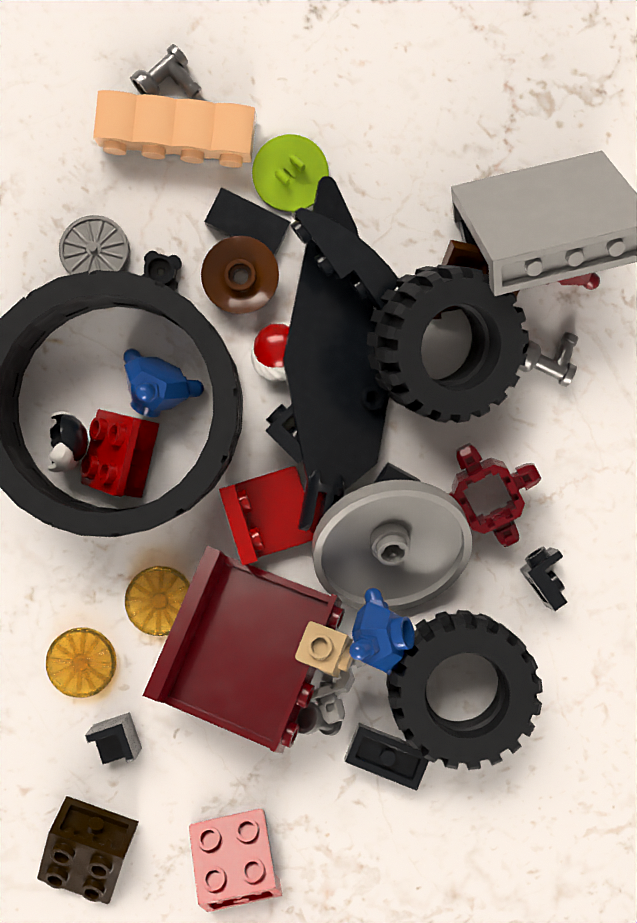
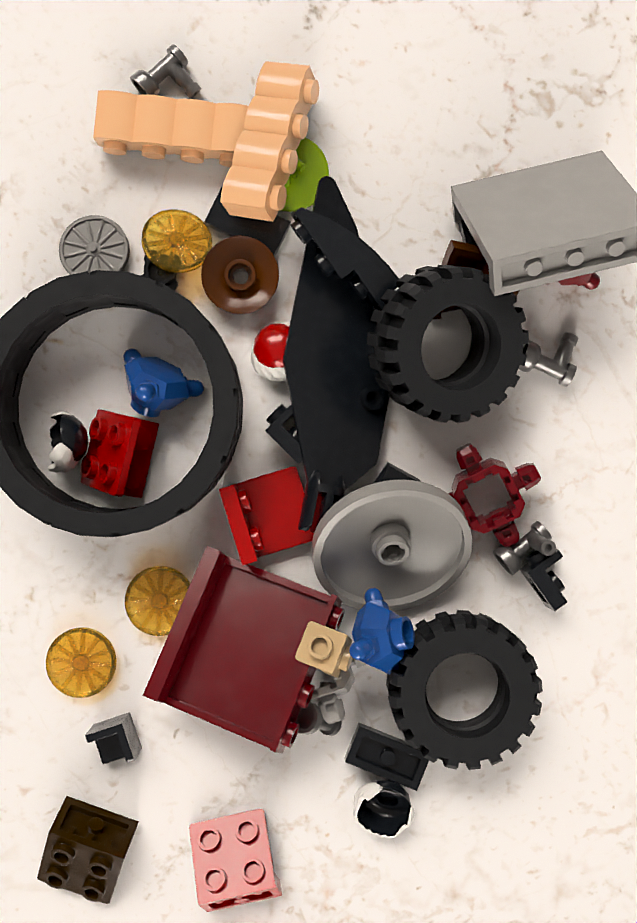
(176, 240): none -> clear yellow wheel
(269, 141): none -> light nougat brick
(383, 808): none -> black hair
(537, 539): none -> flat silver piece

